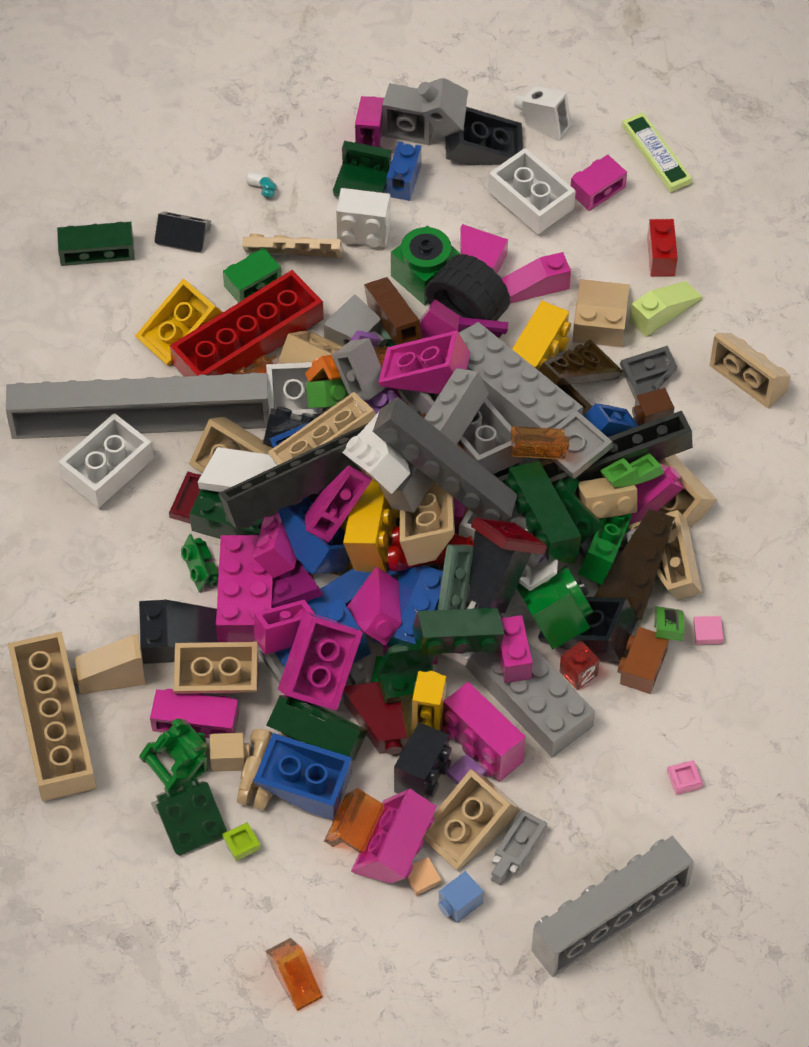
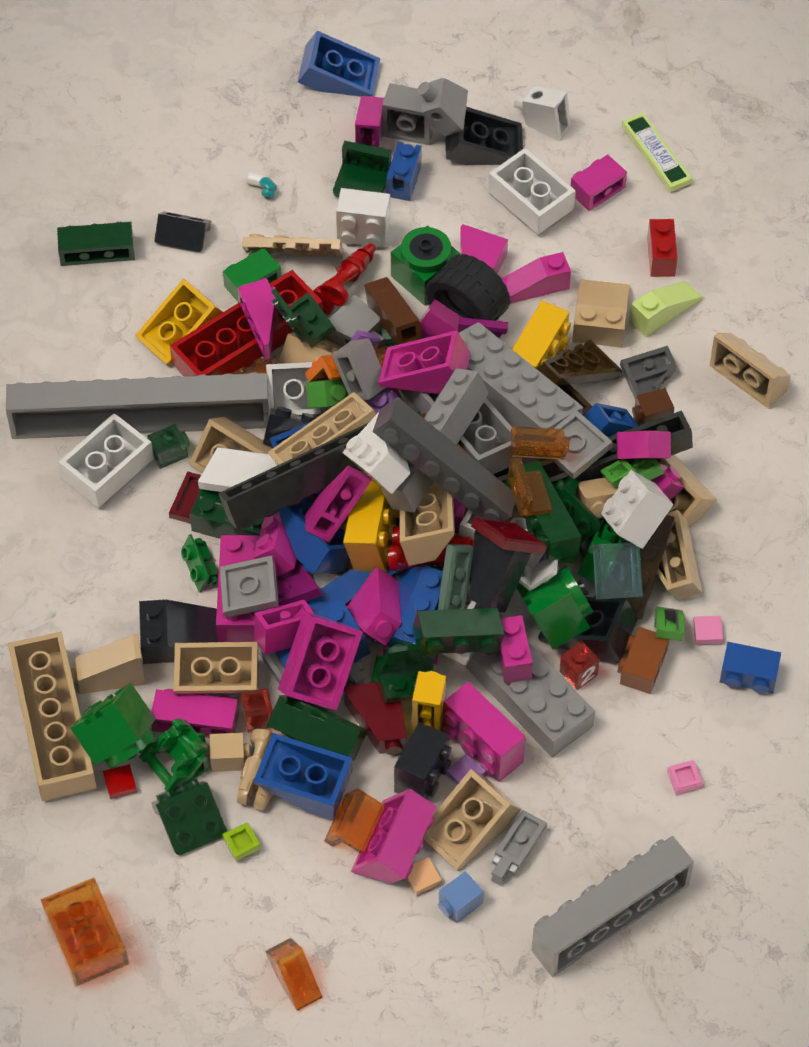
(84, 932): none -> clear orange brick
(116, 727): none -> green piece
(119, 781): none -> red tile
(169, 445): none -> clear green brick
(249, 586): none -> light grey plate
(256, 709): none -> clear red brick
(260, 312): none -> dark pink slope
(305, 318): none -> dark green bracket
(333, 291): none -> red piece
(337, 67): none -> blue slope
(528, 490): none -> clear orange panel
(617, 570): none -> clear light blue tile
(636, 508): none -> white brick
(644, 445): none -> dark pink slope
(750, 667): none -> blue brick

